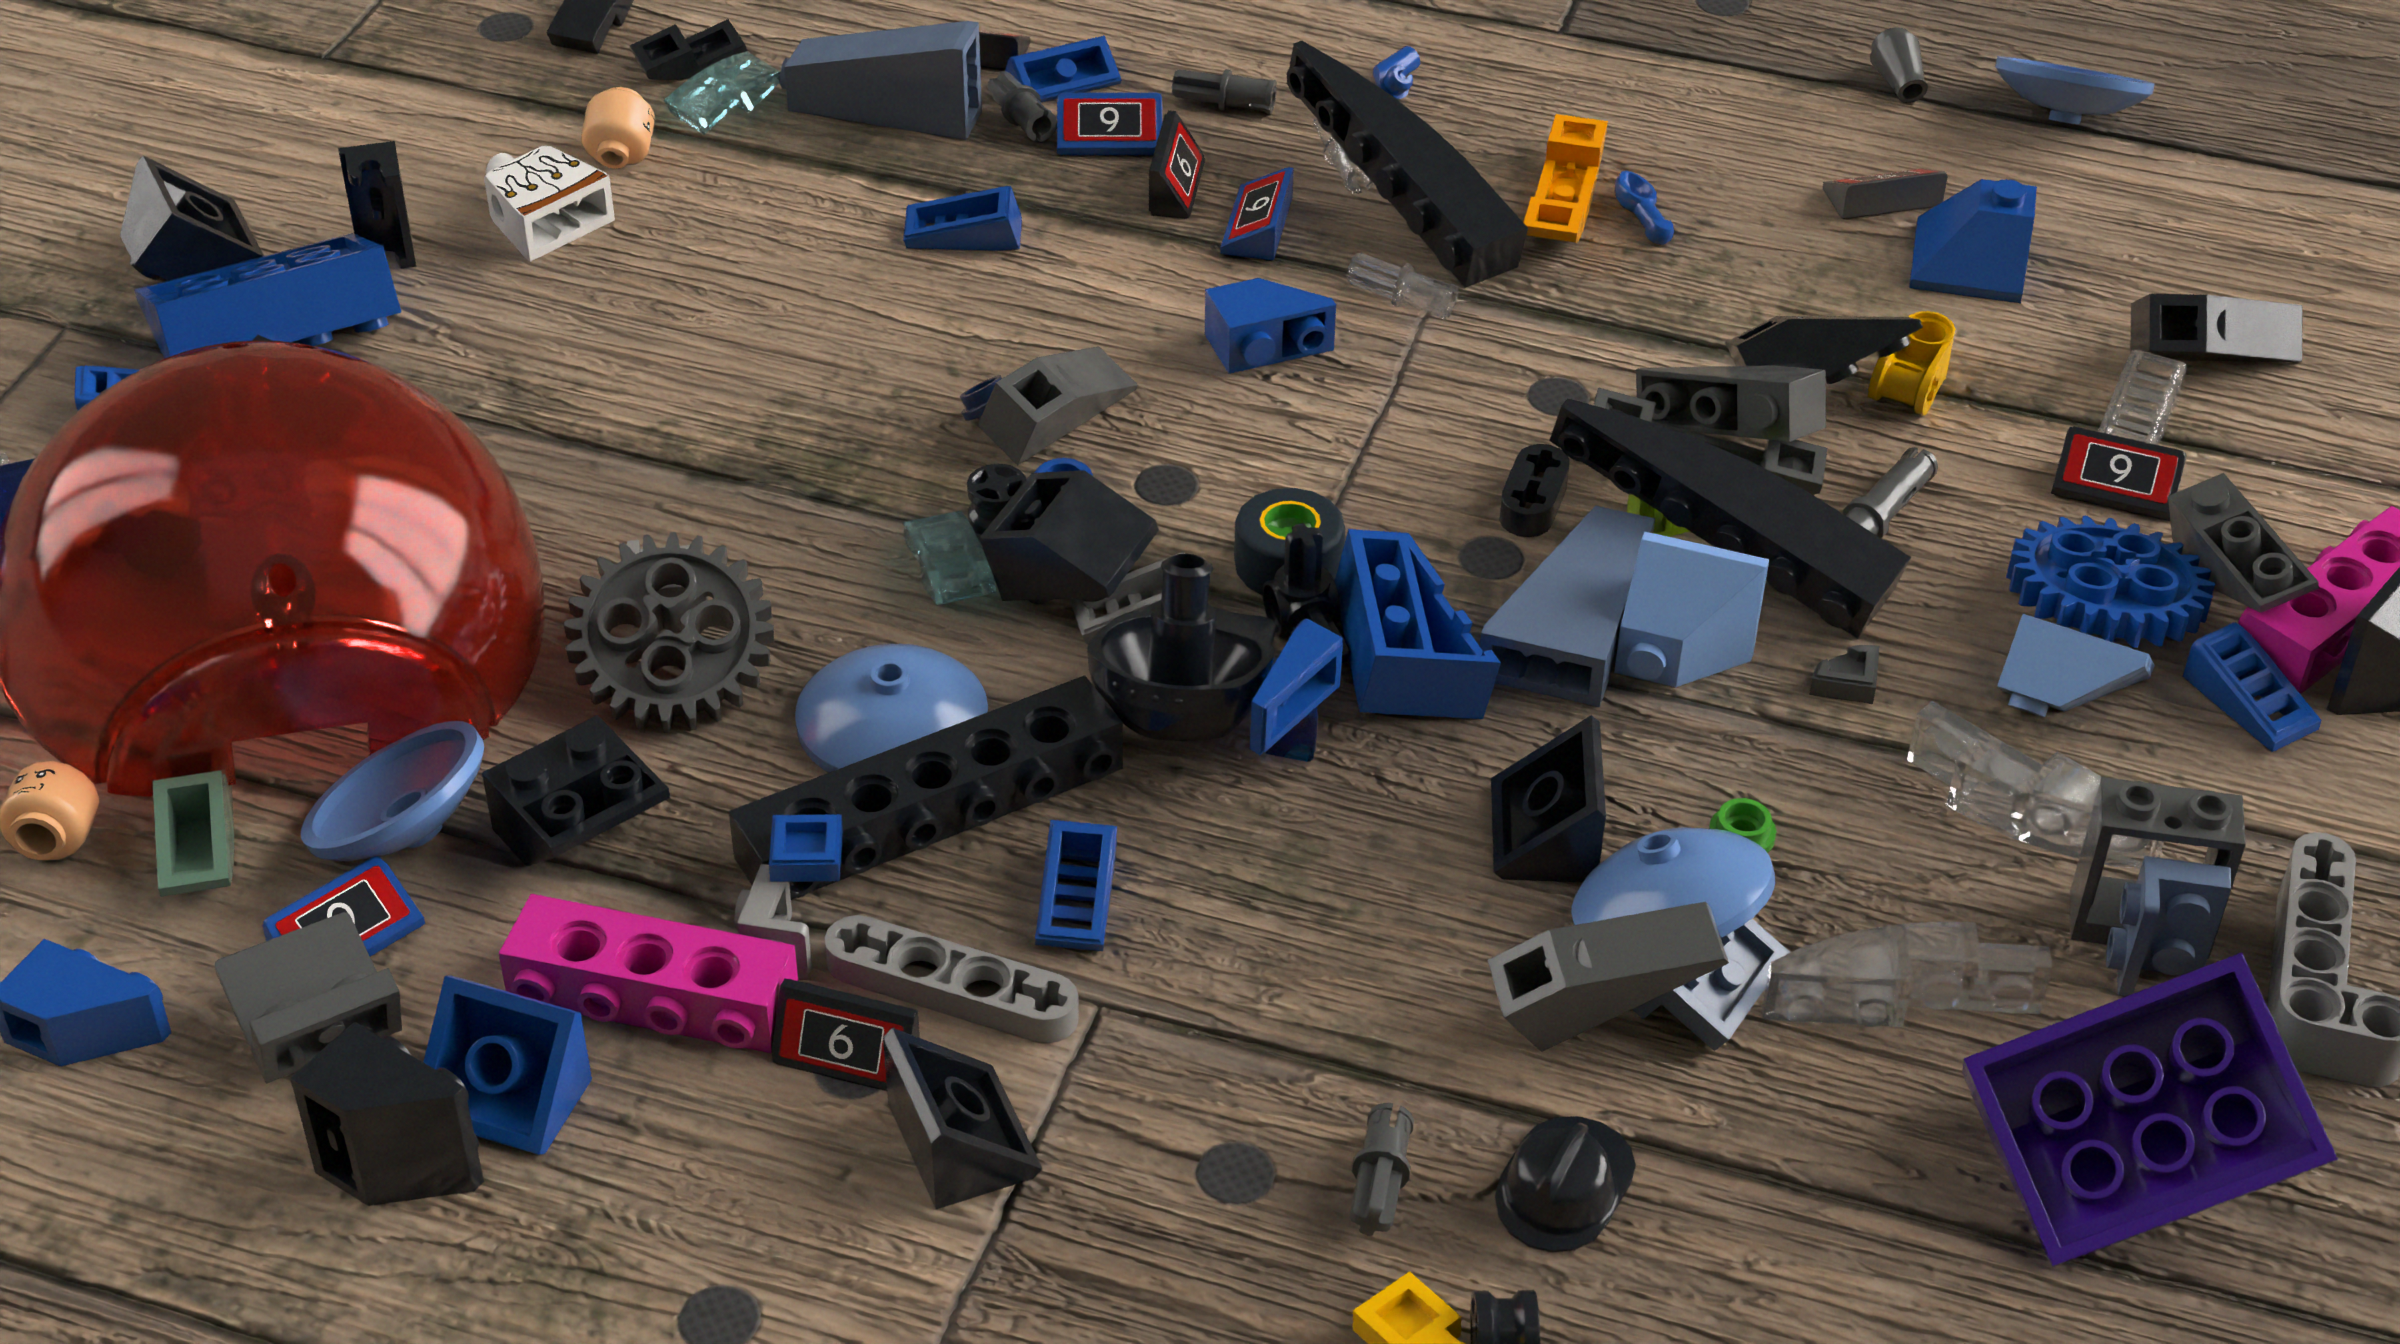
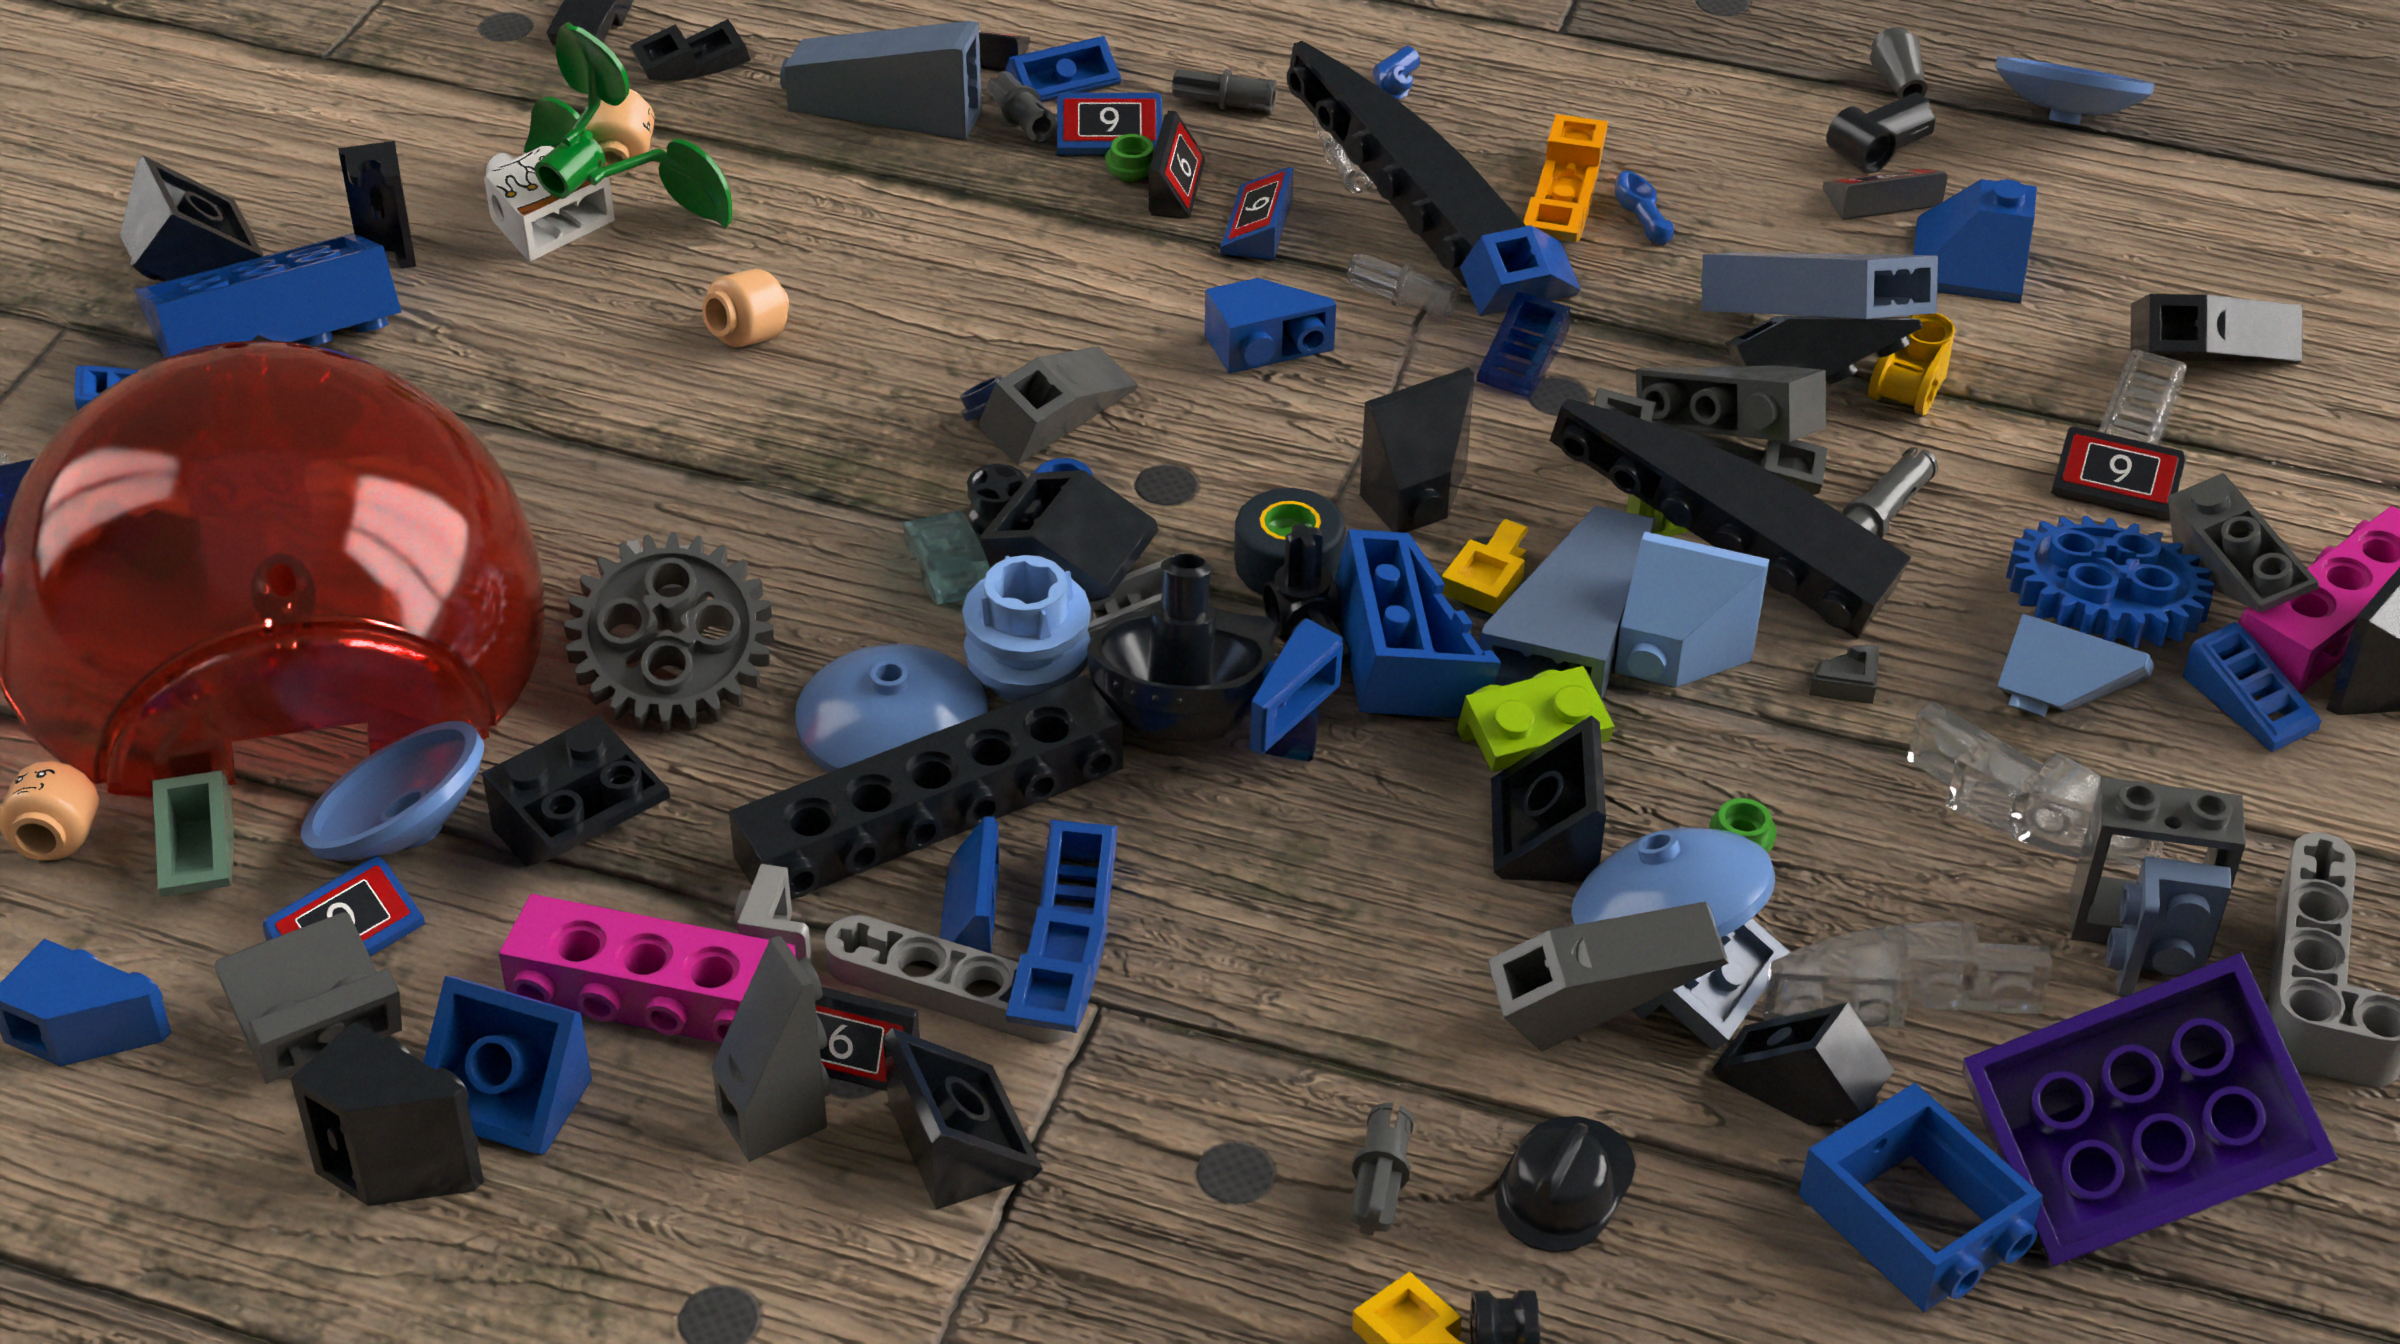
(595, 70): none -> green plant
(716, 89): clear light blue slope -> none
(745, 308): none -> light nougat head
(770, 1060): none -> dark grey slope
(805, 848): blue tile -> none
(966, 222): blue slope -> none
(972, 889): none -> blue slope
(1026, 627): none -> light blue piece
(1058, 970): none -> blue slope
(1130, 157): none -> bright green plate
(1417, 450): none -> black slope
(1489, 572): none -> yellow plate
(1517, 261): none -> blue slope
(1525, 487): black beam -> none
(1530, 713): none -> lime bracket
(1533, 315): none -> clear blue slope
(1808, 1065): none -> black slope
(1820, 284): none -> sand blue slope
(1874, 136): none -> black piece
(1920, 1128): none -> blue window

